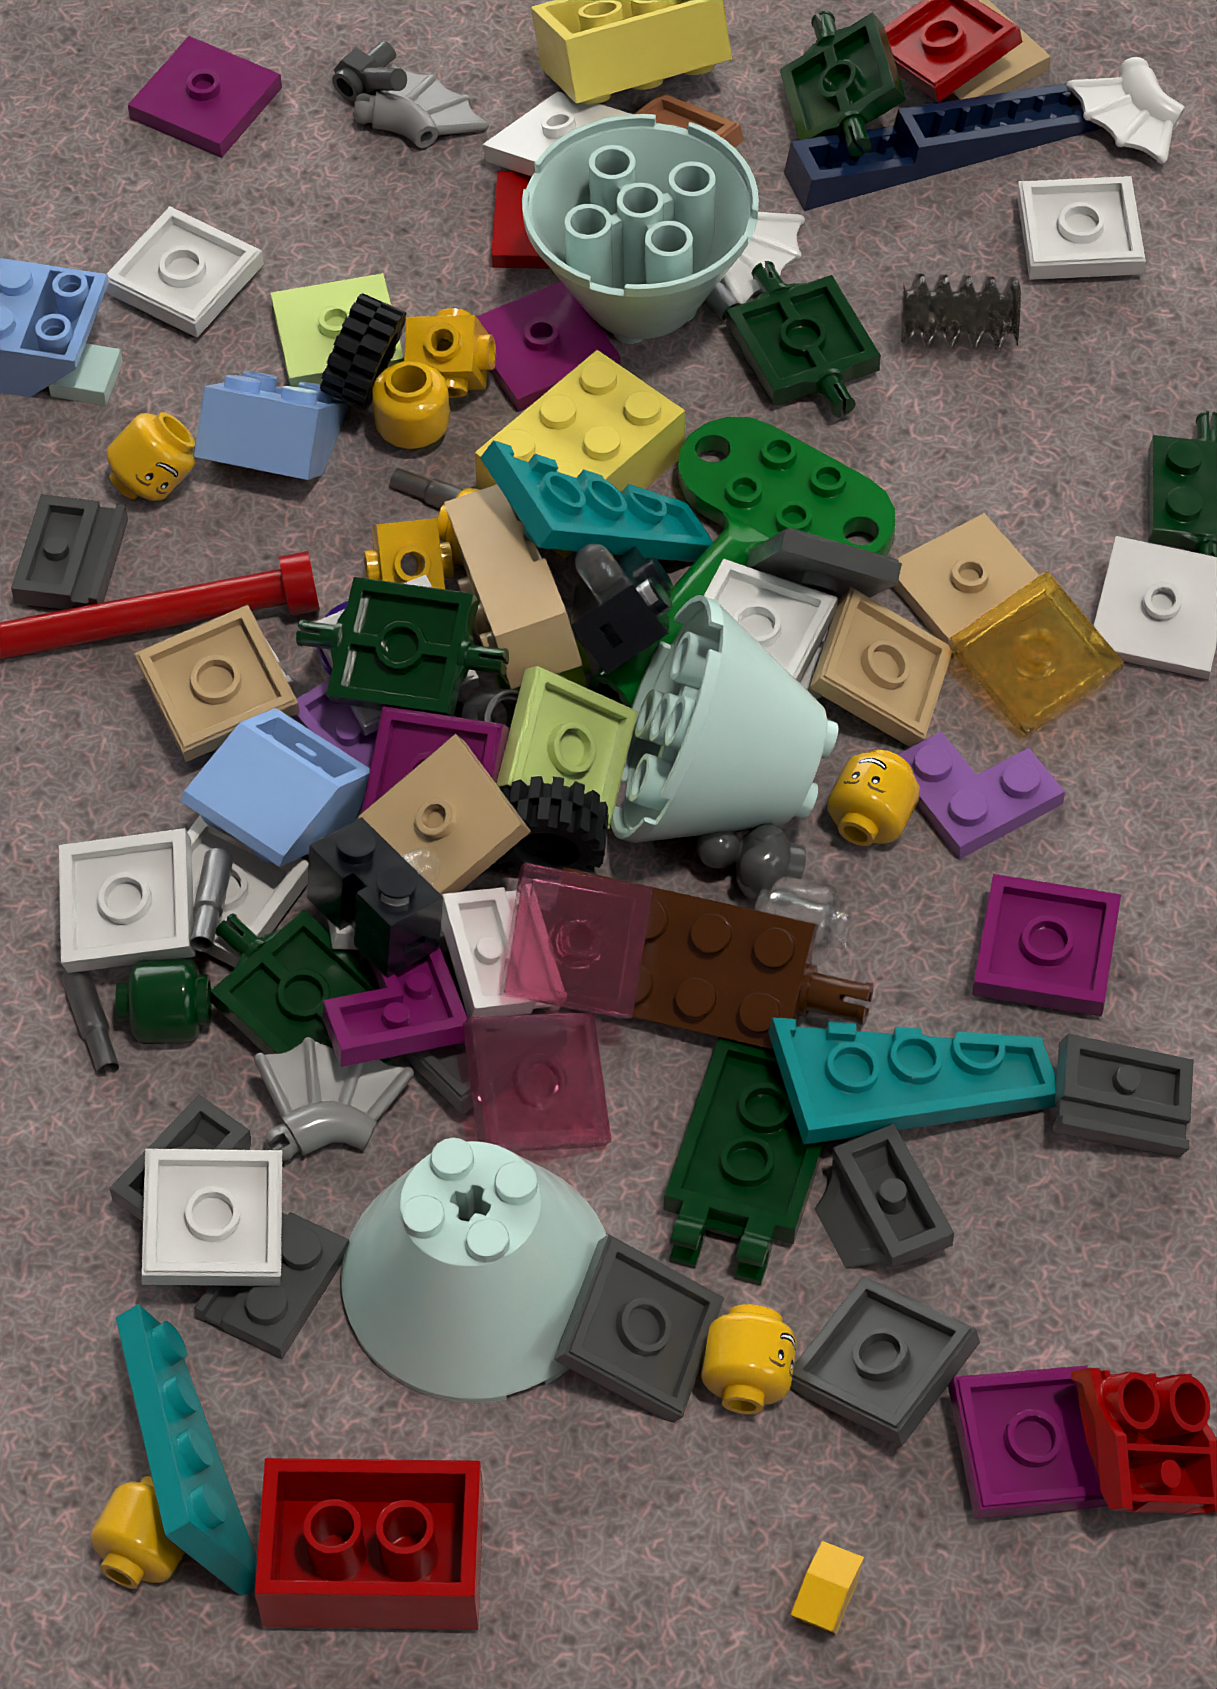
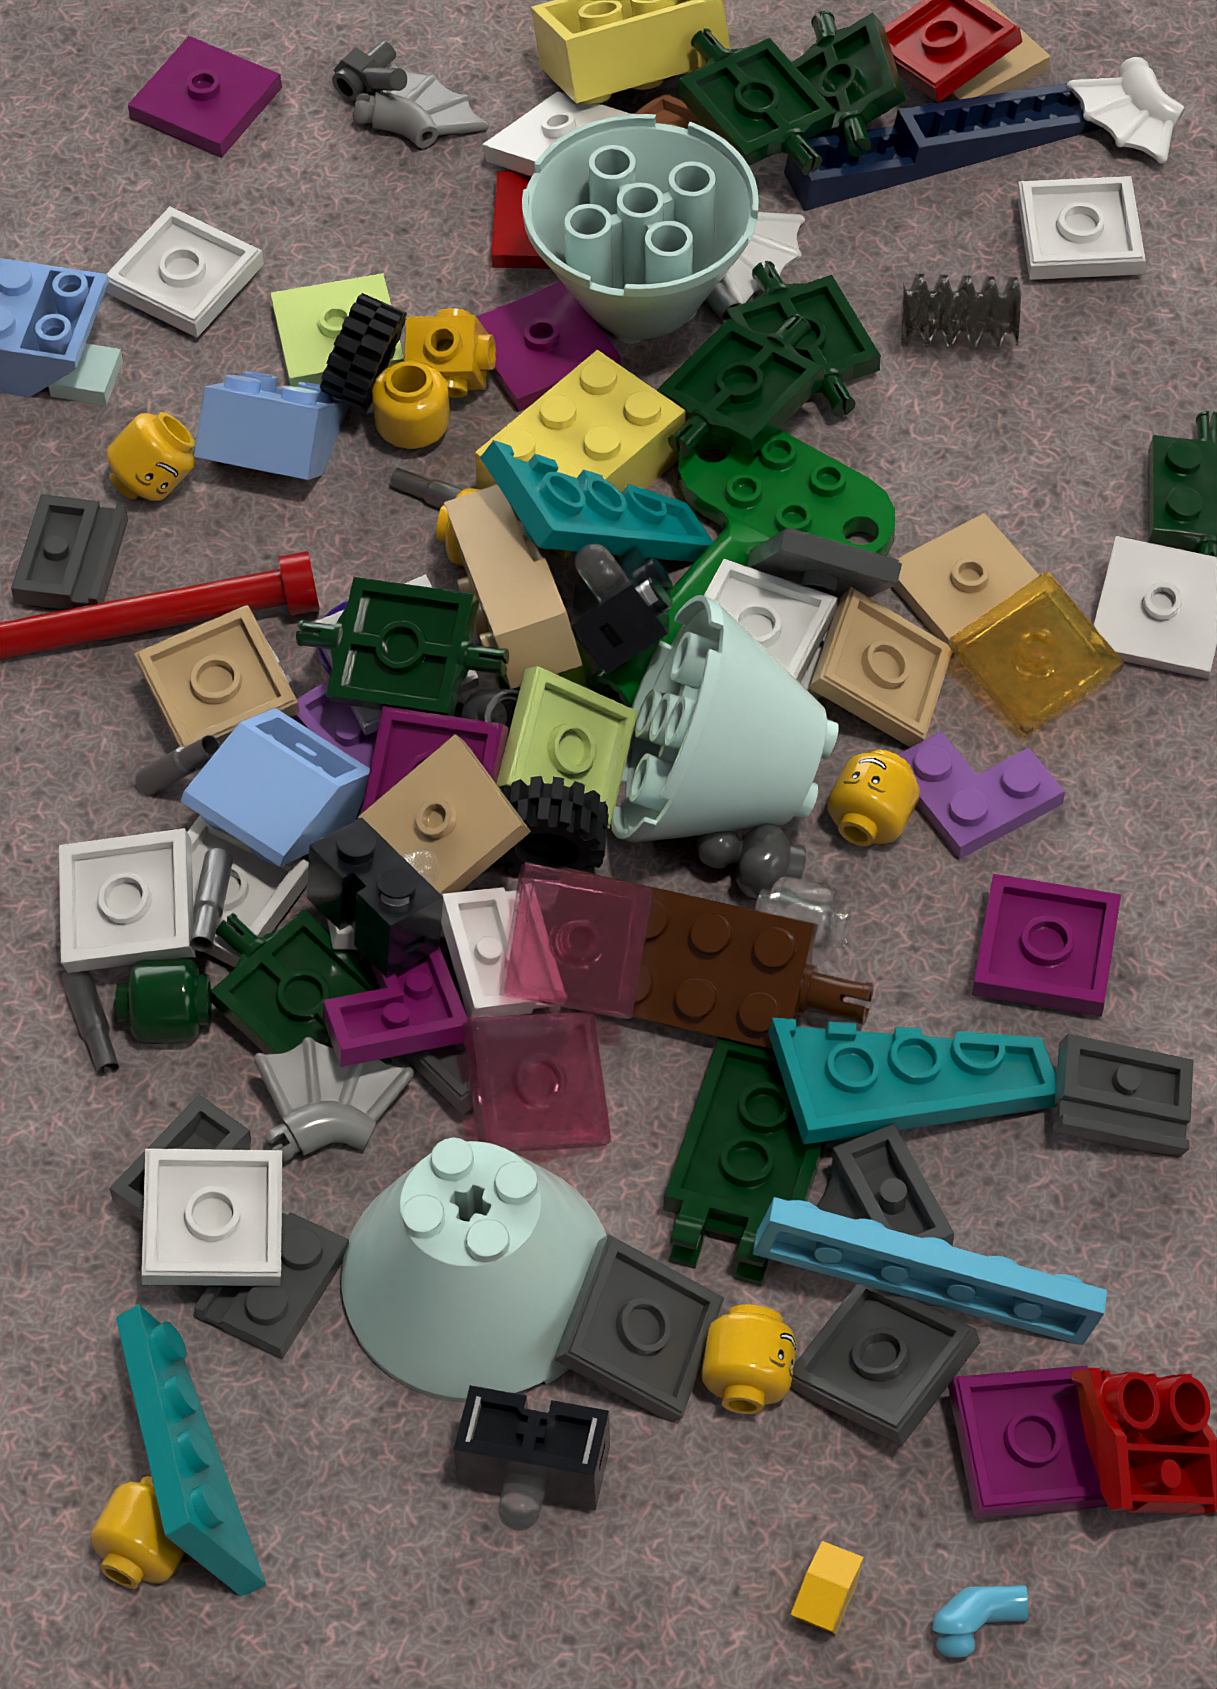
(176, 765): none -> flat silver pin
(370, 1544): red brick -> none
(413, 537): yellow brick -> none
(531, 1453): none -> black piece
(742, 385): none -> dark green plate
(756, 101): none -> dark green plate
(929, 1271): none -> medium azure plate
(973, 1609): none -> medium azure arm

